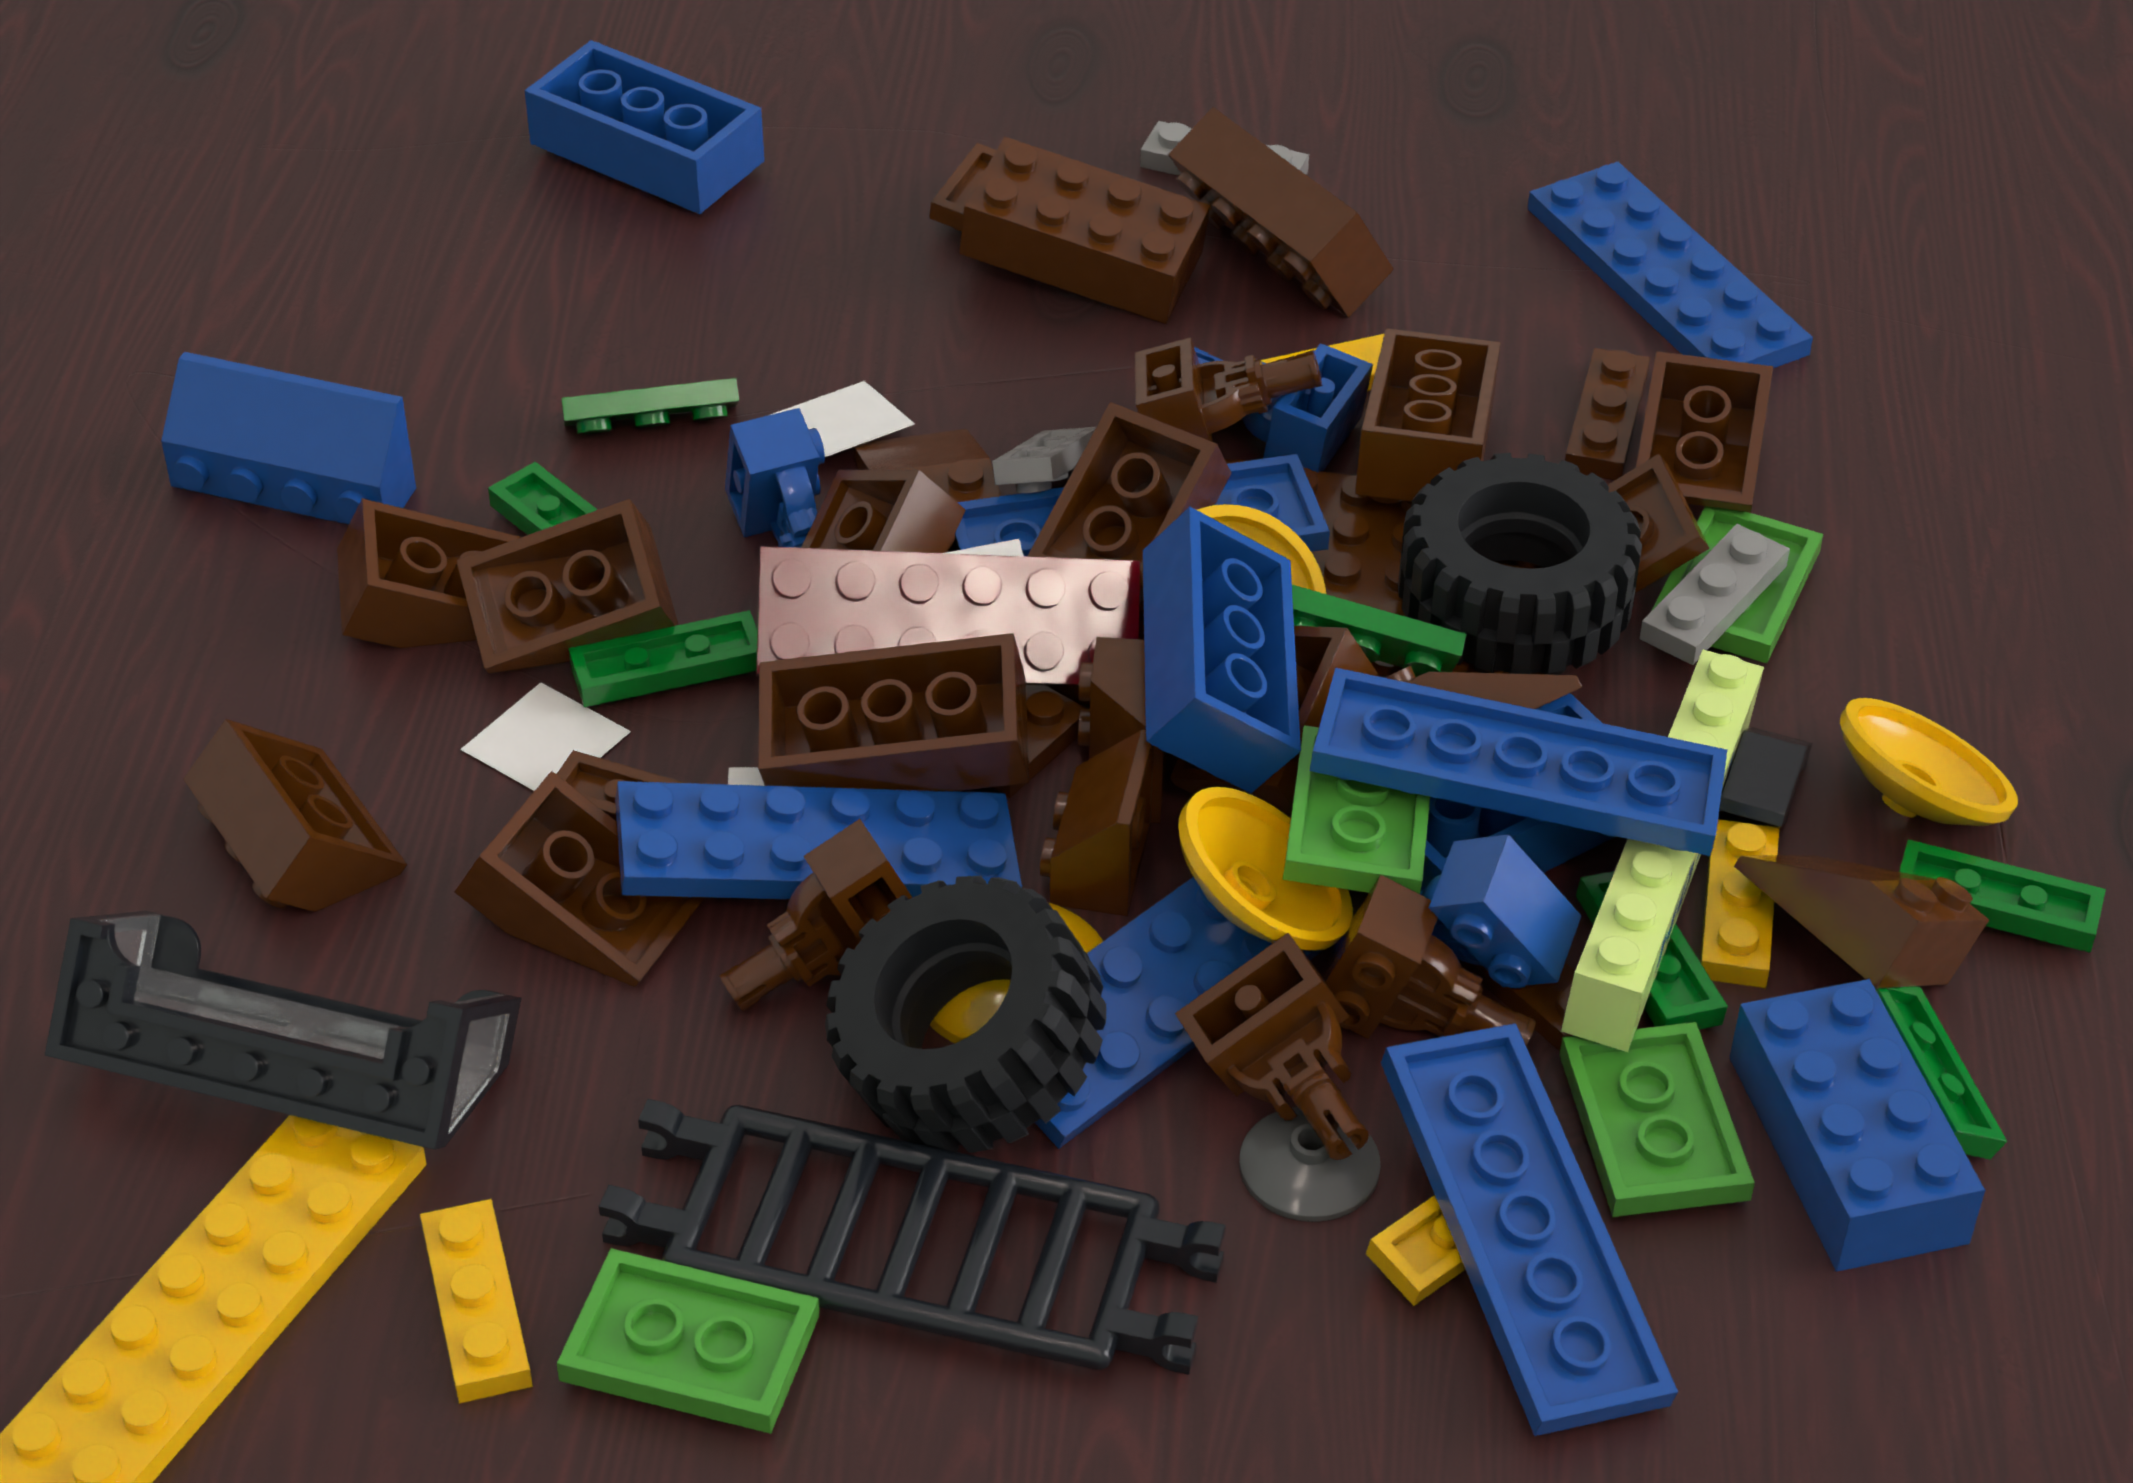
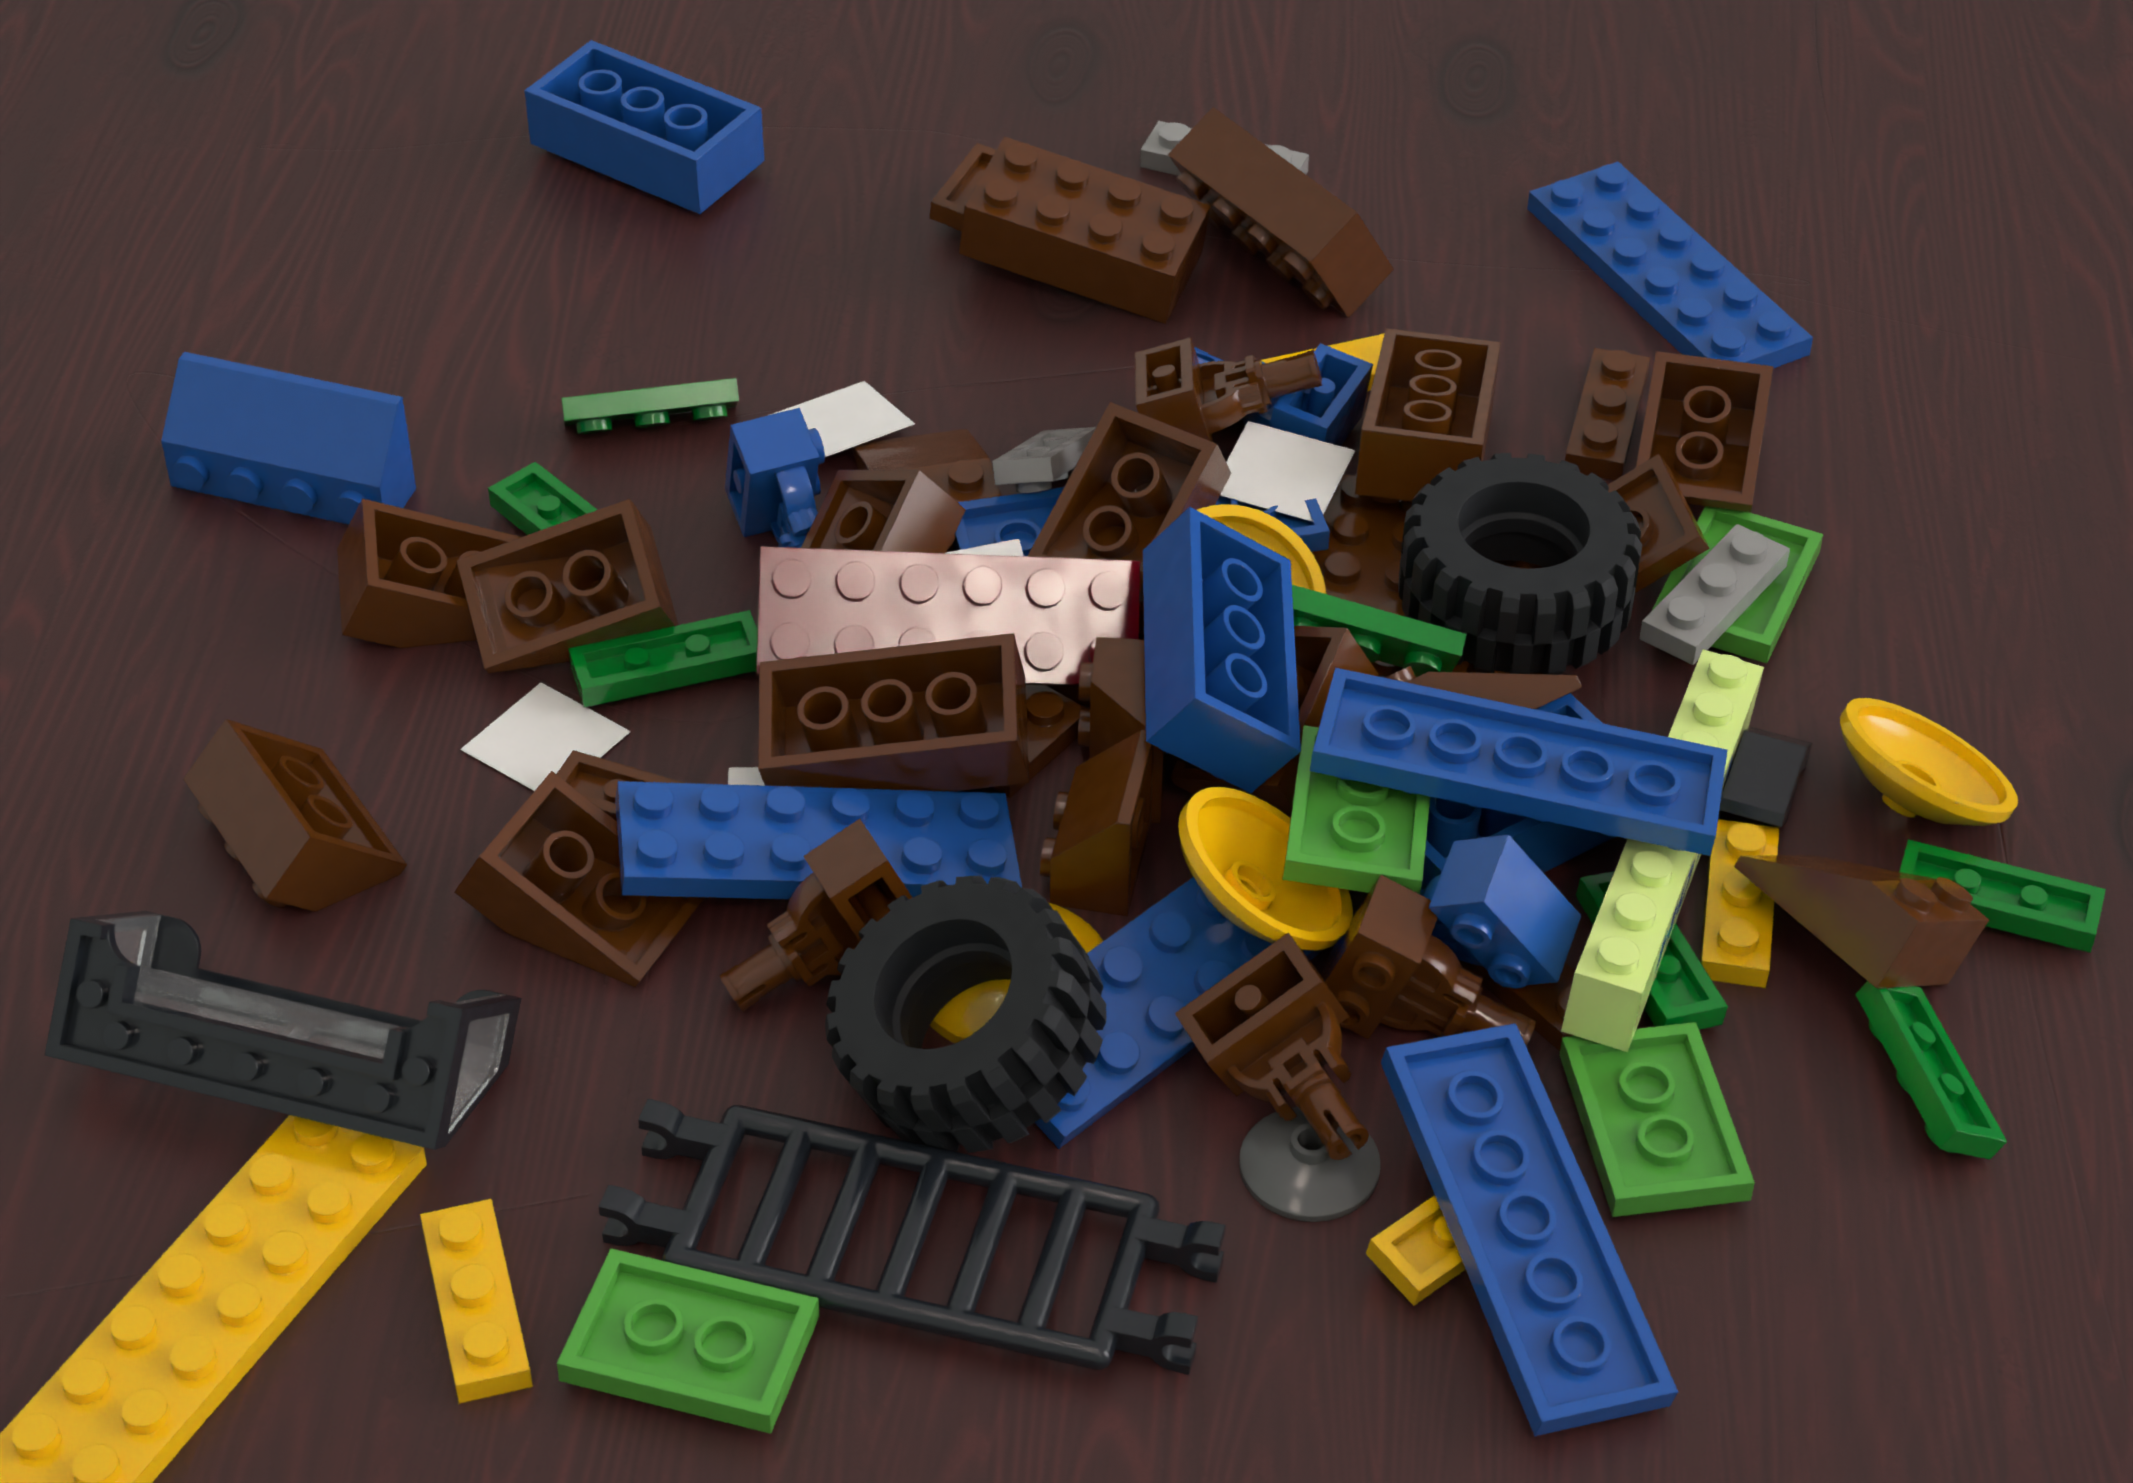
(1284, 470): none -> white sticker
(1855, 1125): blue brick -> none

